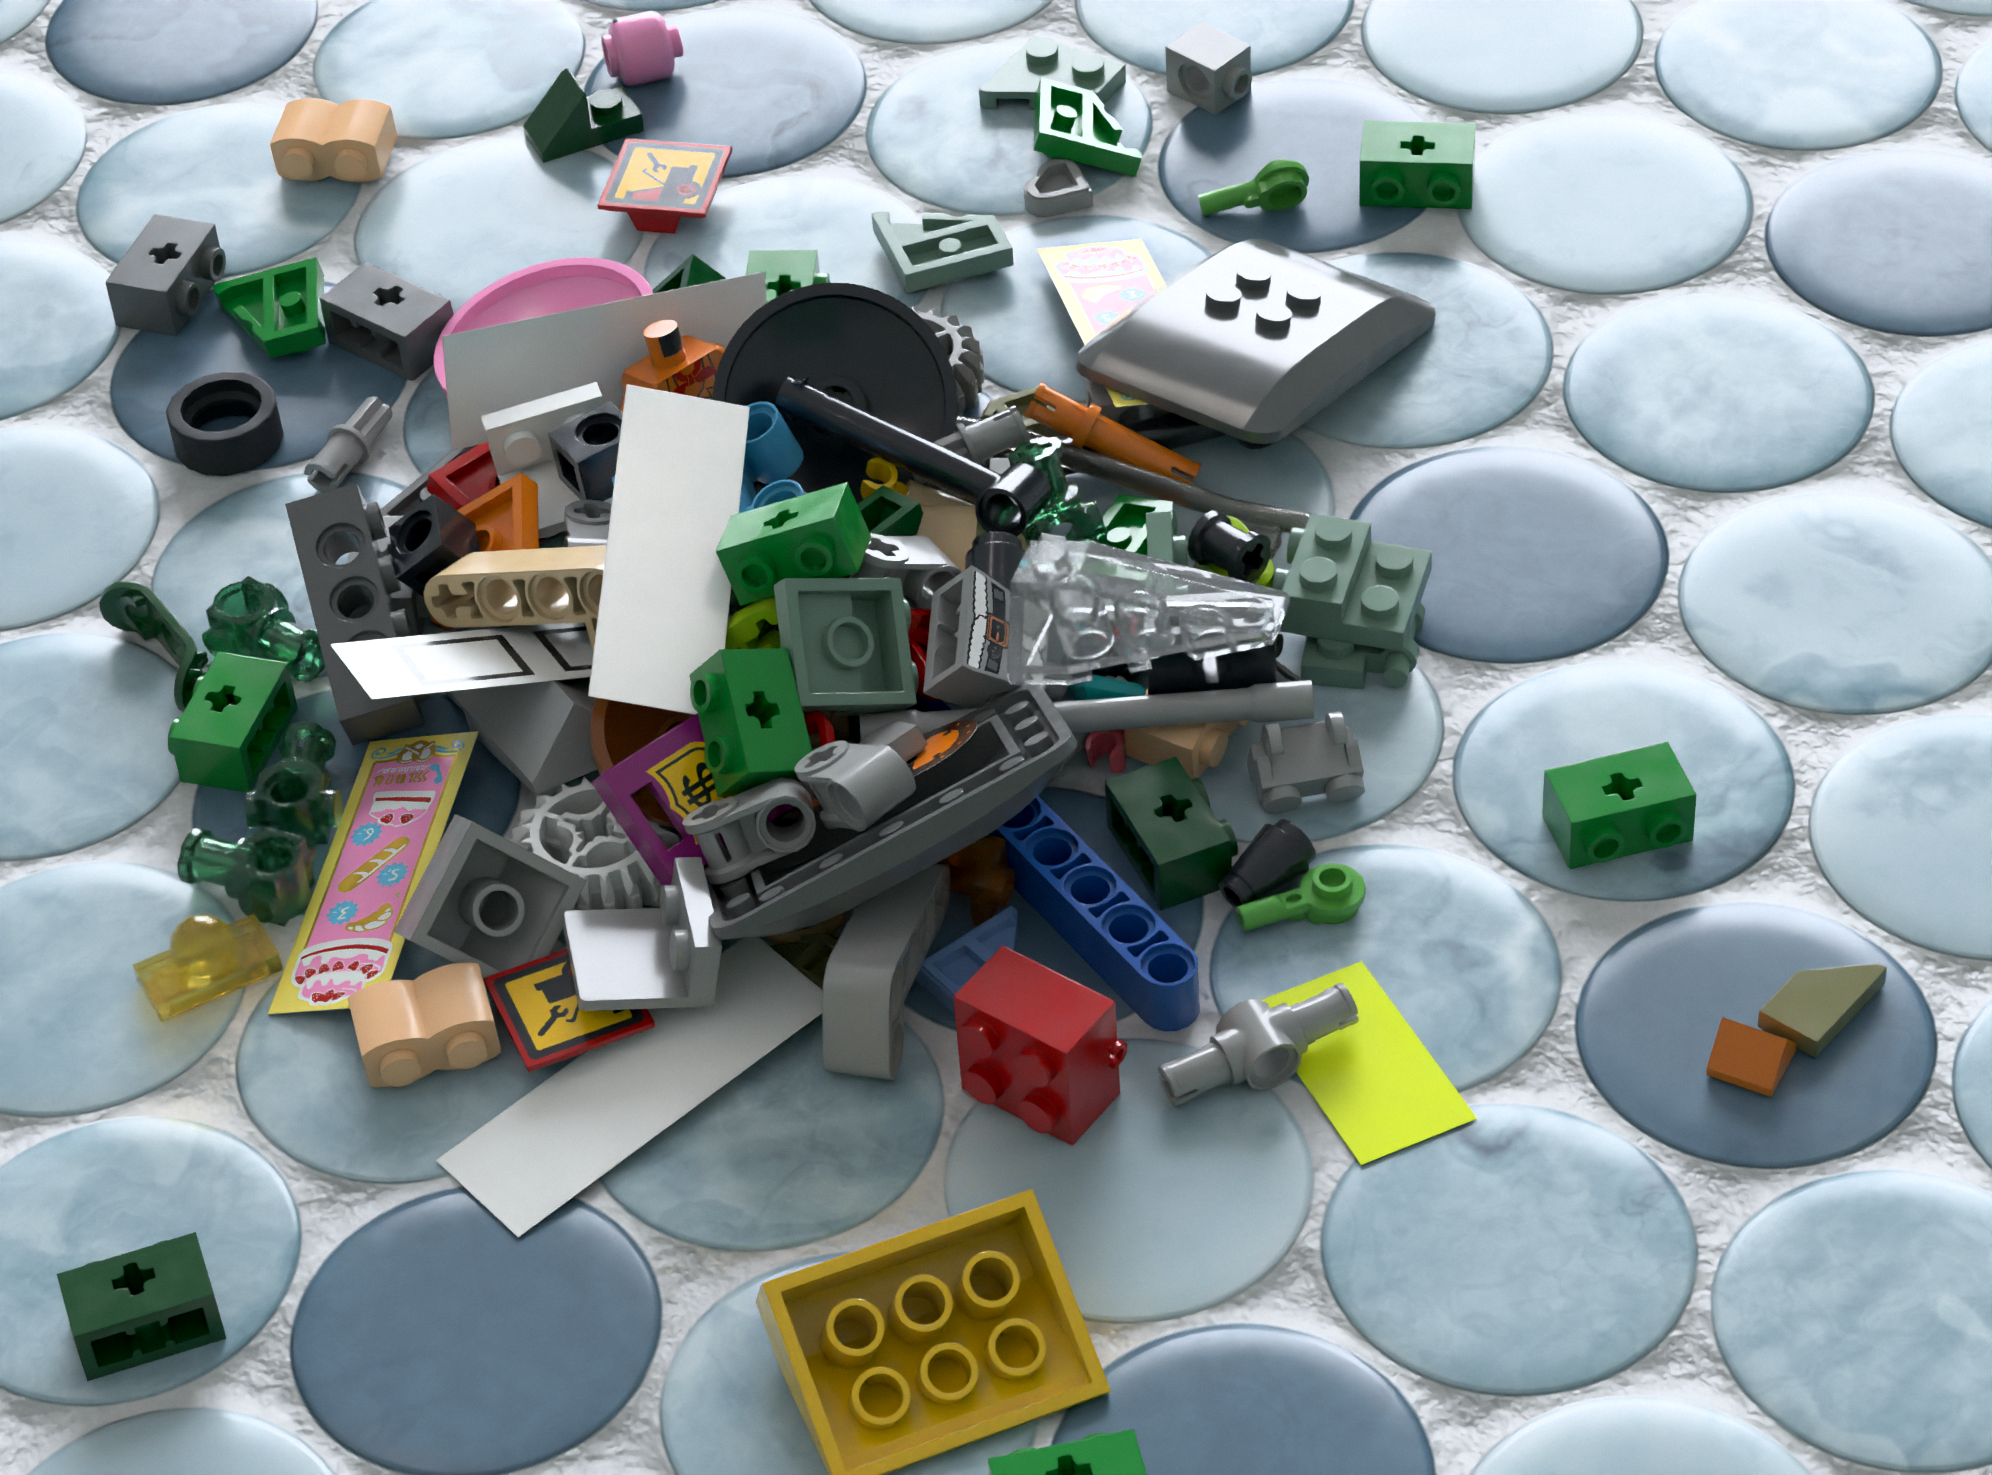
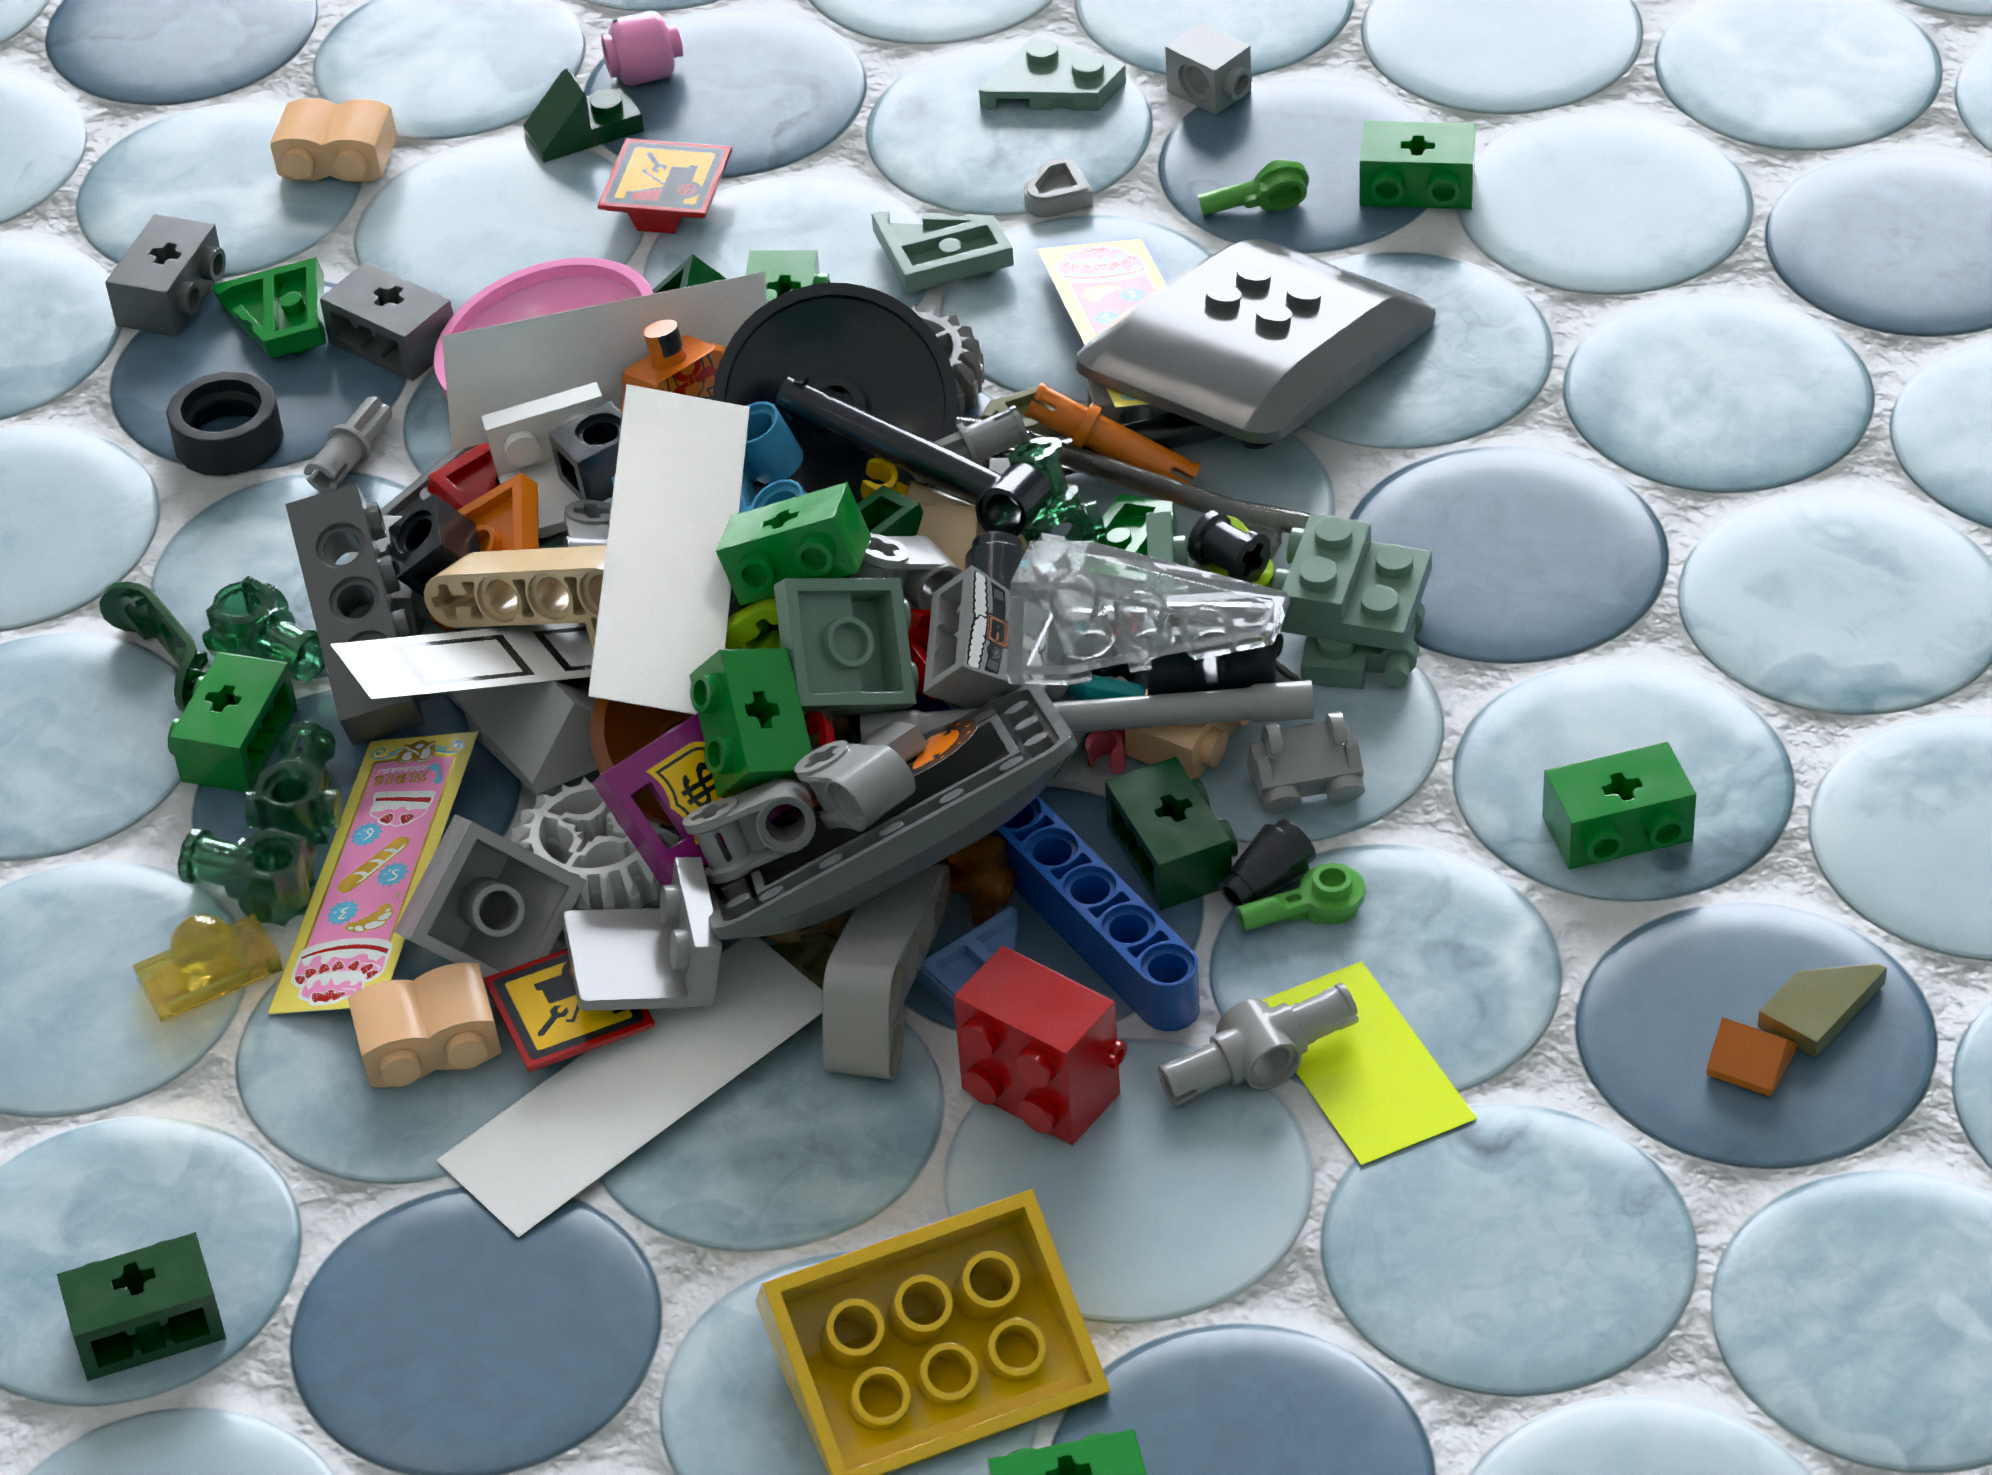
(1075, 127): green wing -> none

